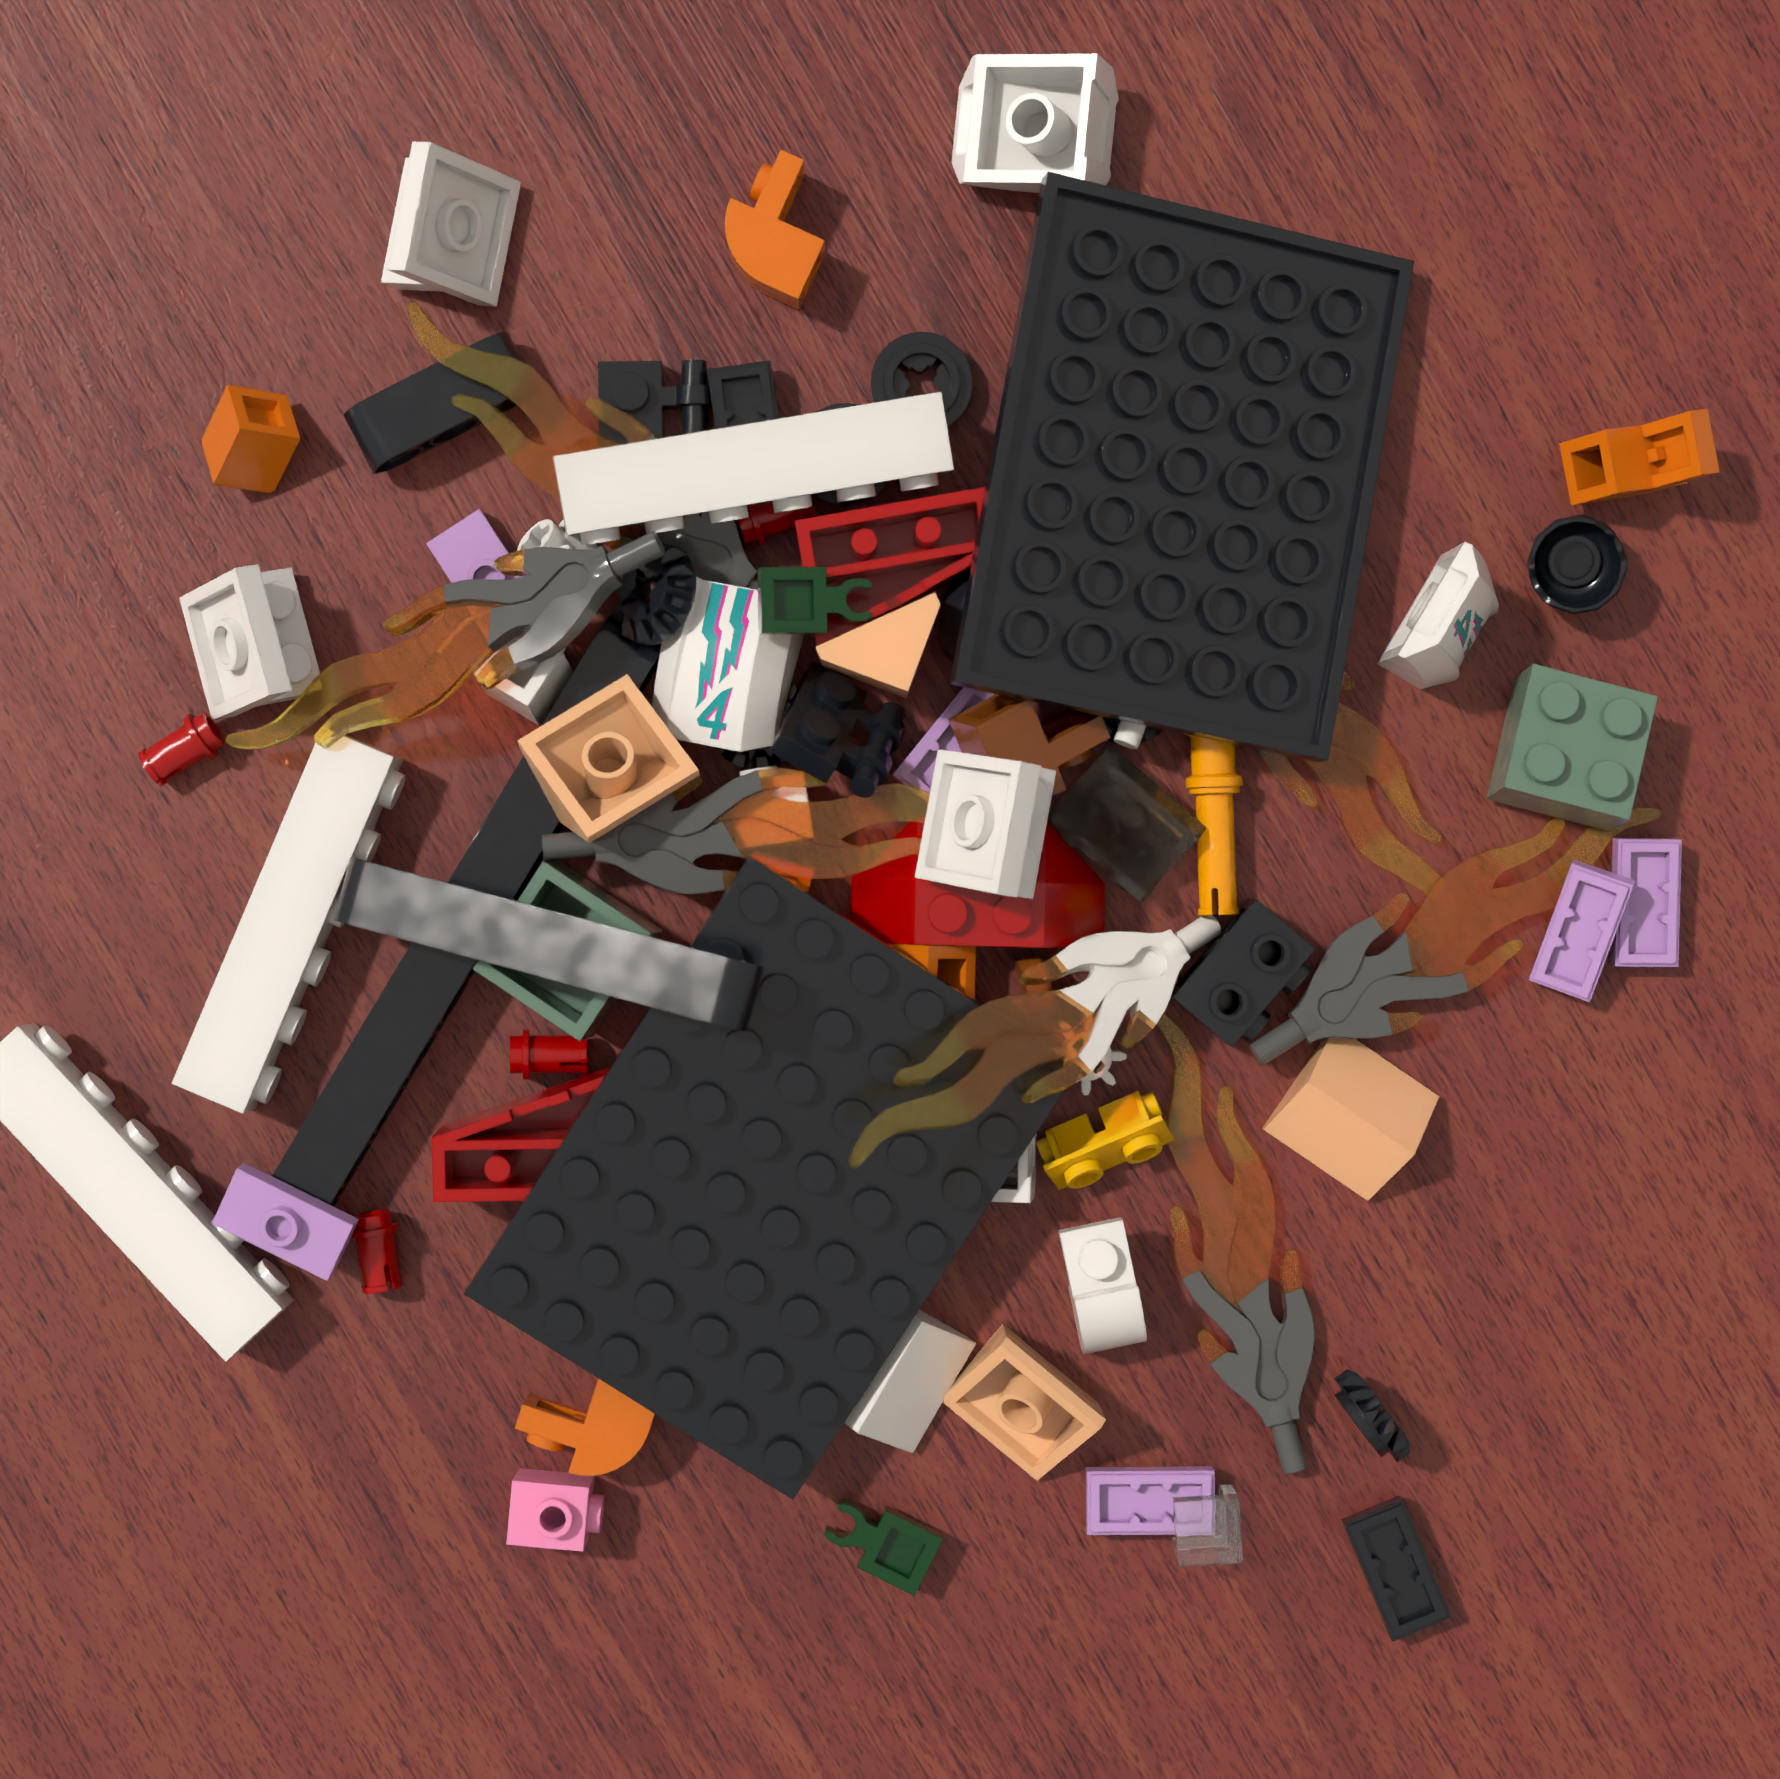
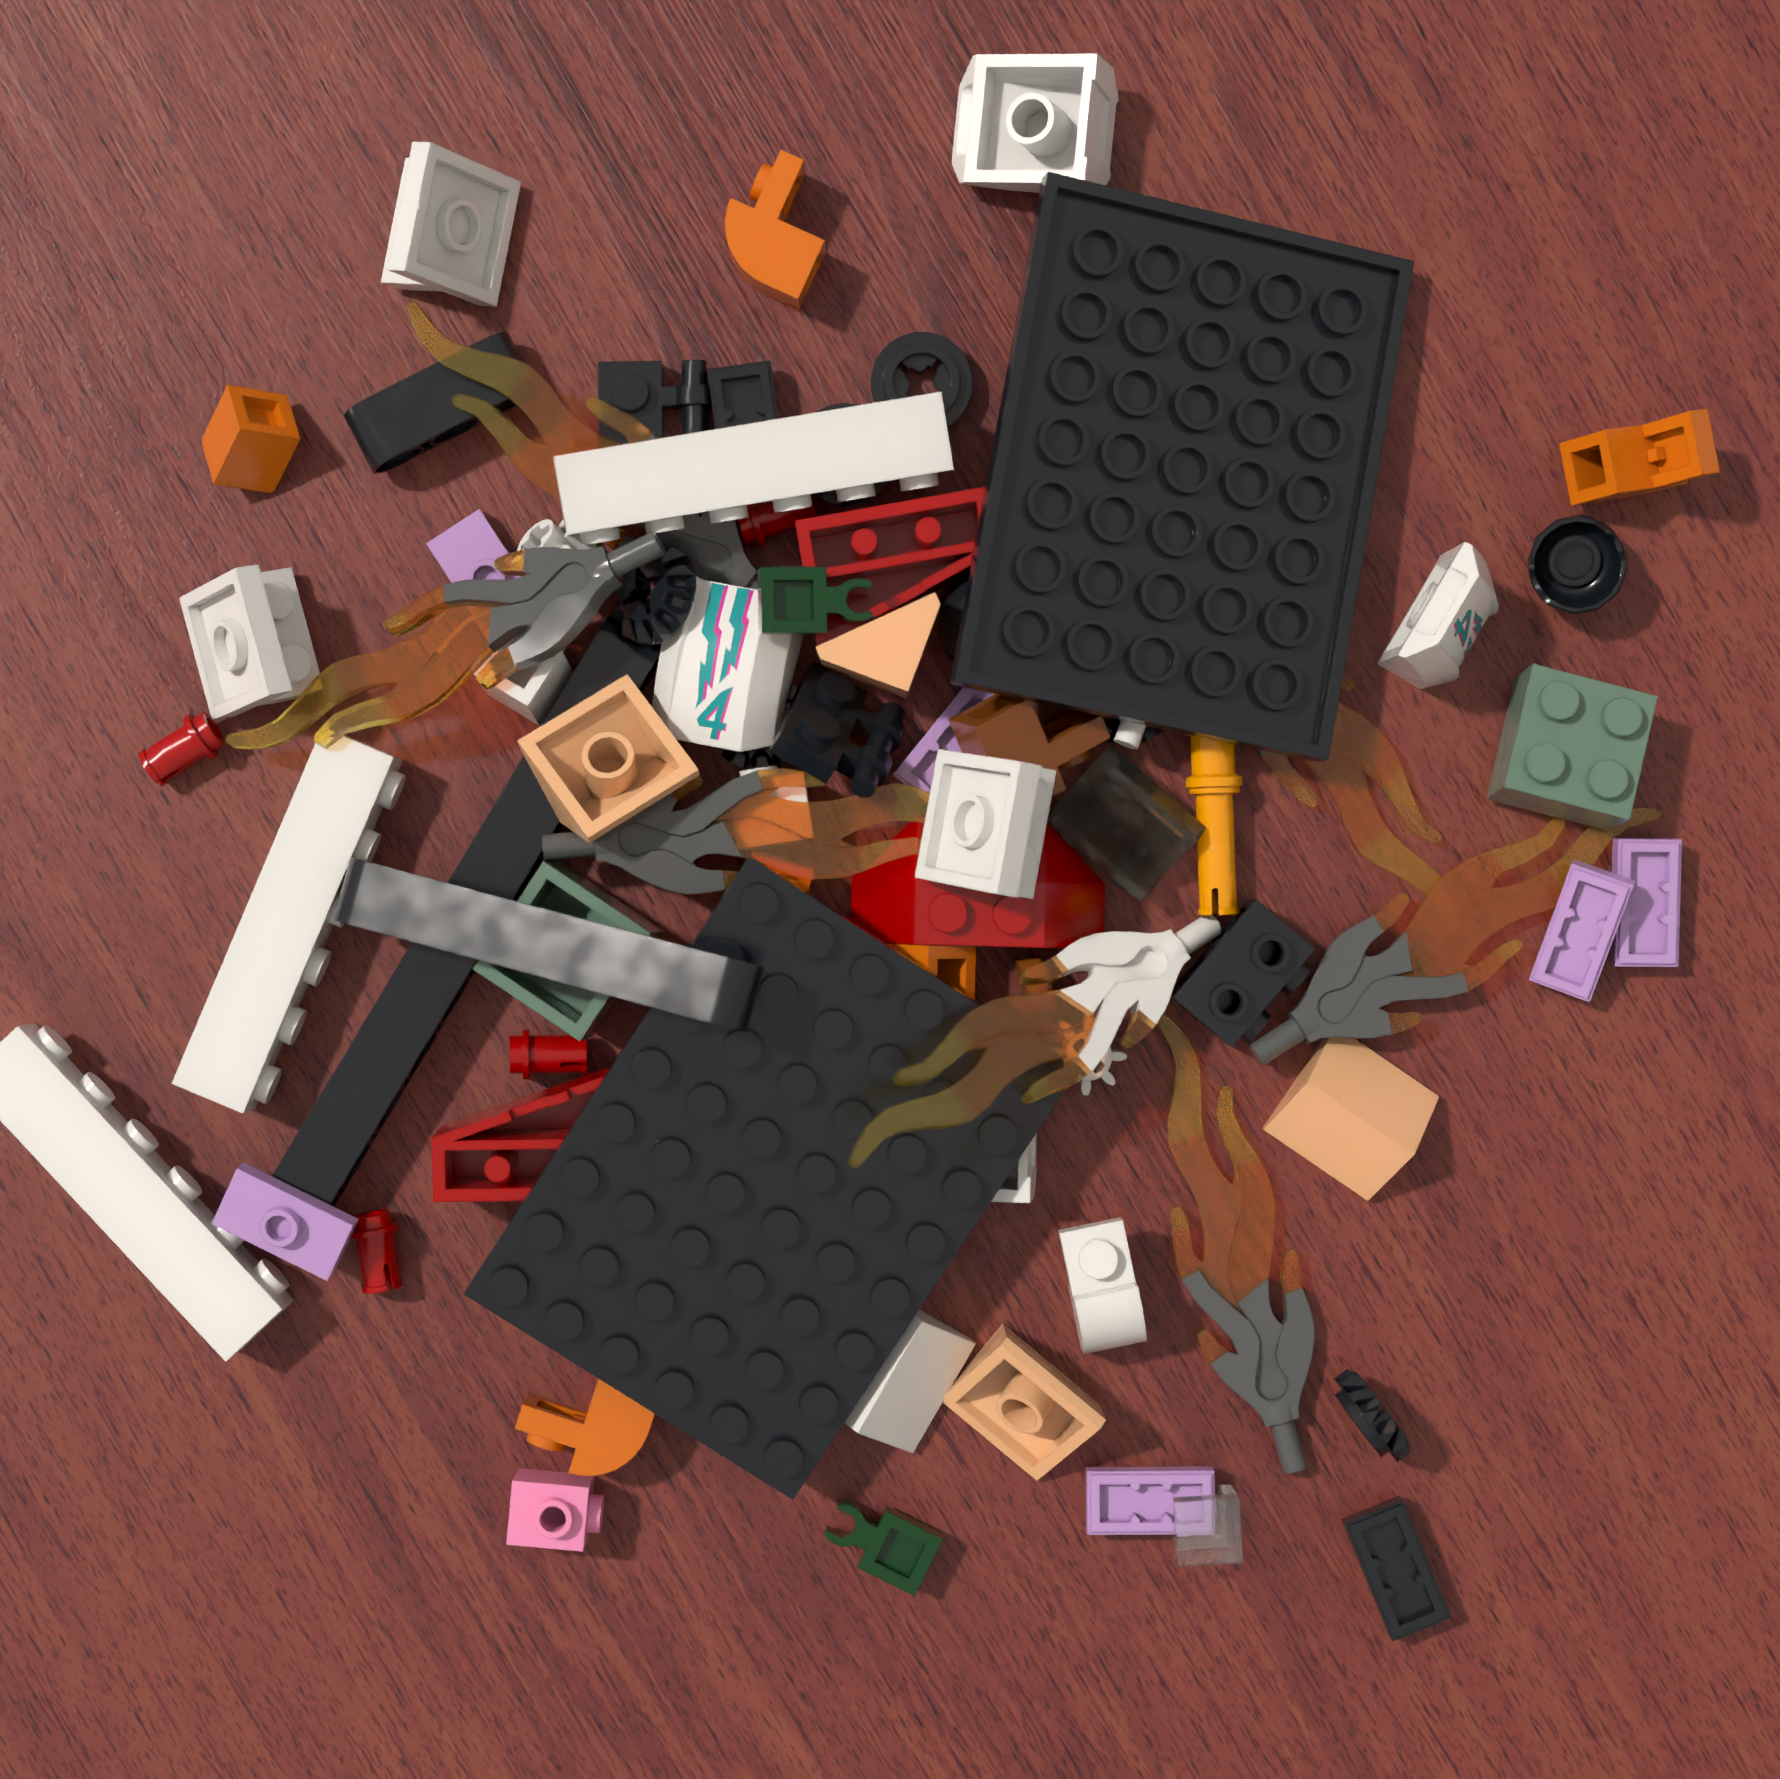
(1133, 1134): yellow hinge -> none

